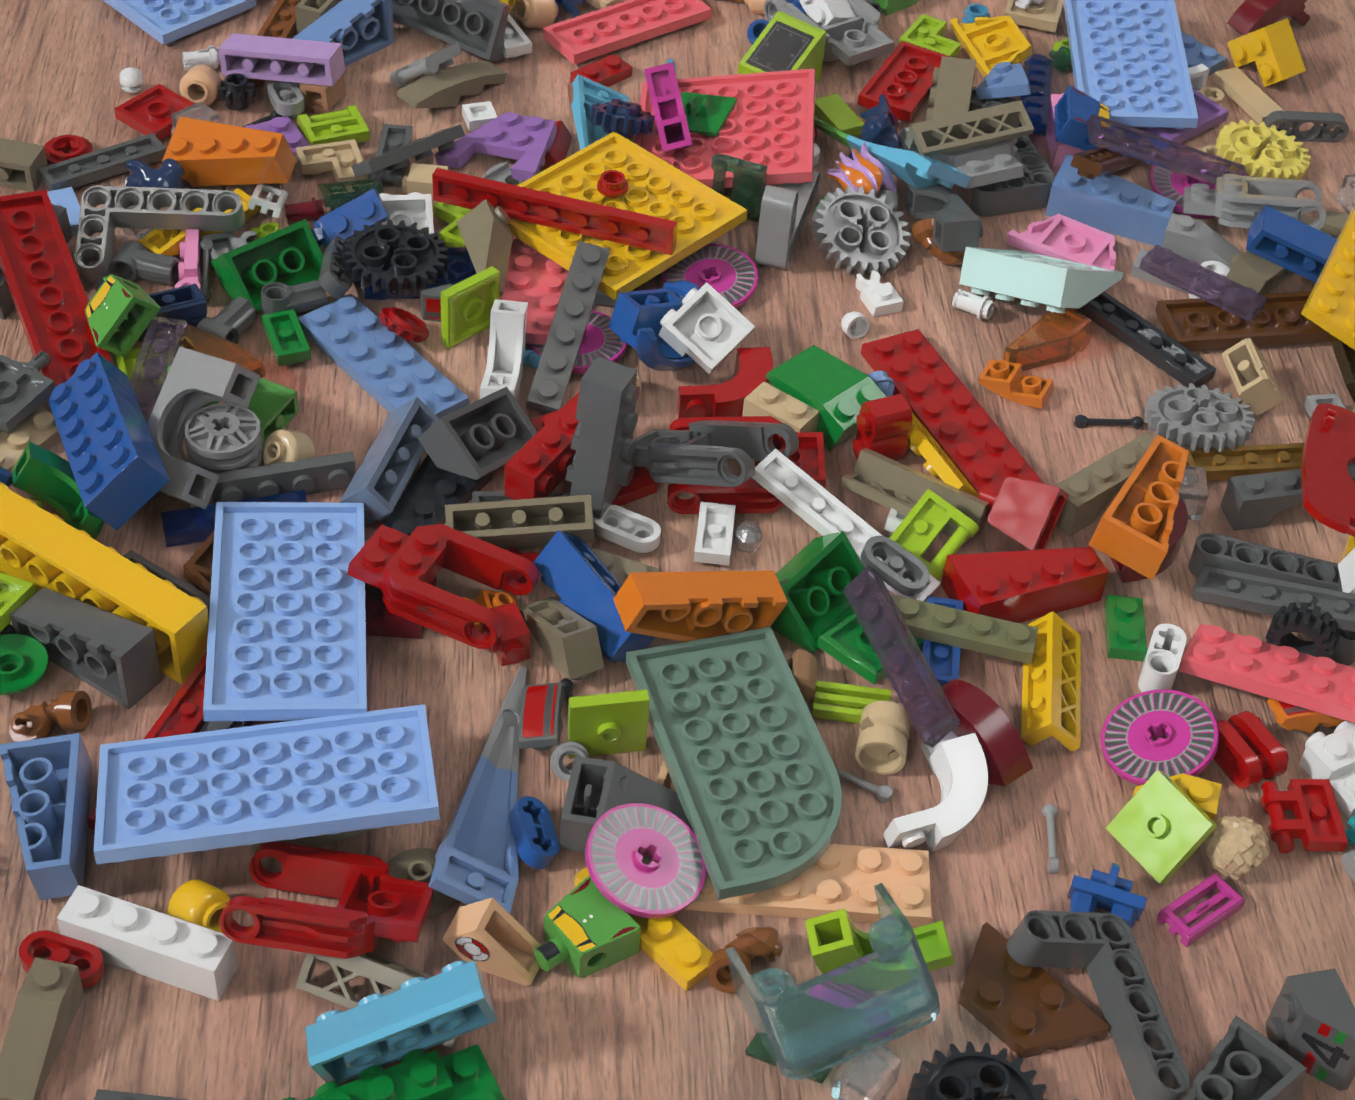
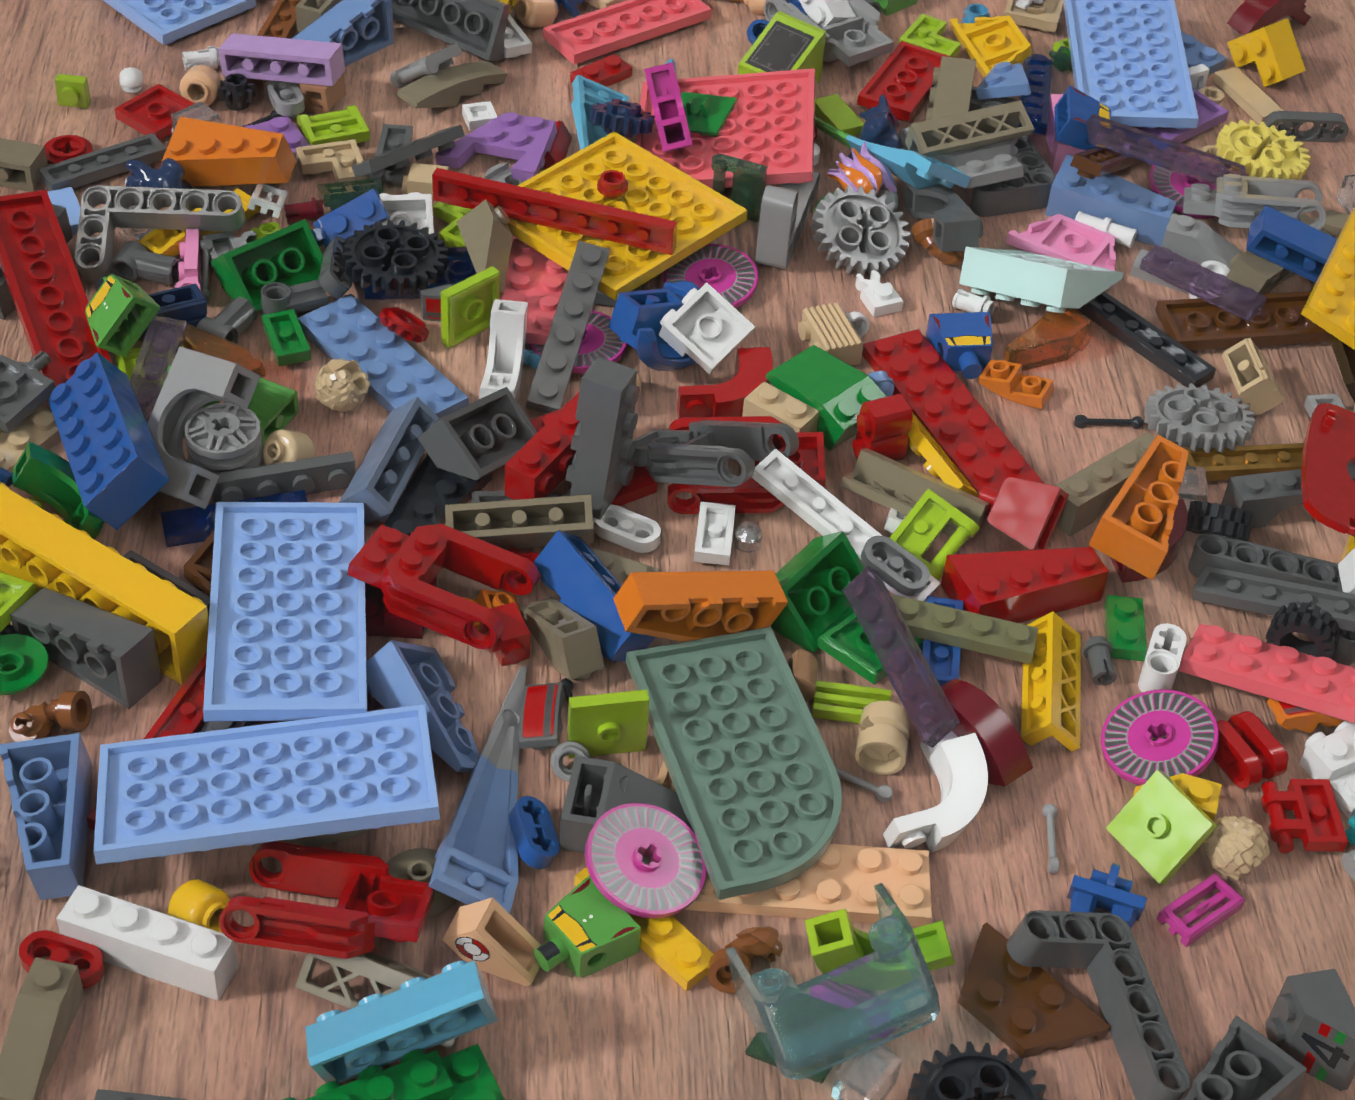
(72, 90): none -> lime plate
(341, 385): none -> tan piece
(416, 675): none -> medium blue wedge
(832, 332): none -> tan brick
(962, 340): none -> blue torso
(1098, 653): none -> dark grey pin
(1122, 234): none -> white pin
(1219, 519): none -> black tyre

